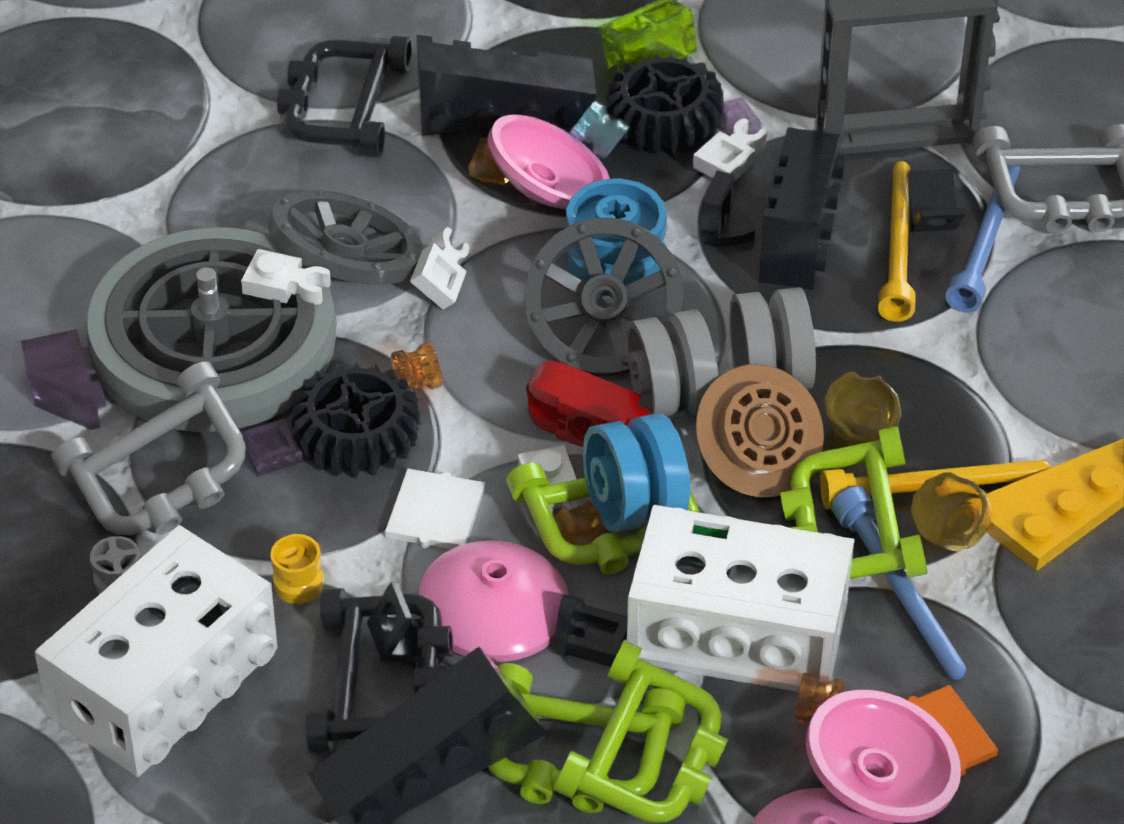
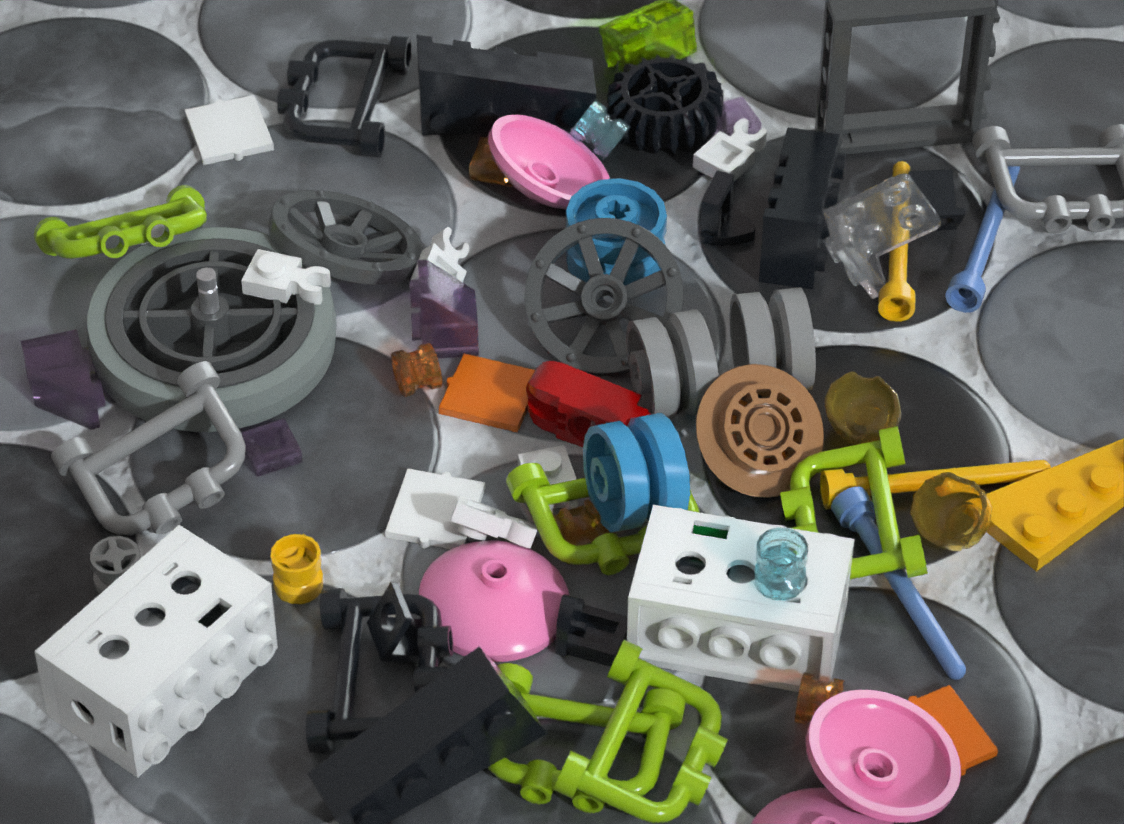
(180, 214): none -> lime bar
(229, 130): none -> white piece
(356, 419): black gear -> none
(446, 312): none -> clear purple slope
(482, 520): none -> white plate
(487, 393): none -> orange piece
(781, 563): none -> clear light blue wheel
(876, 224): none -> clear bracket

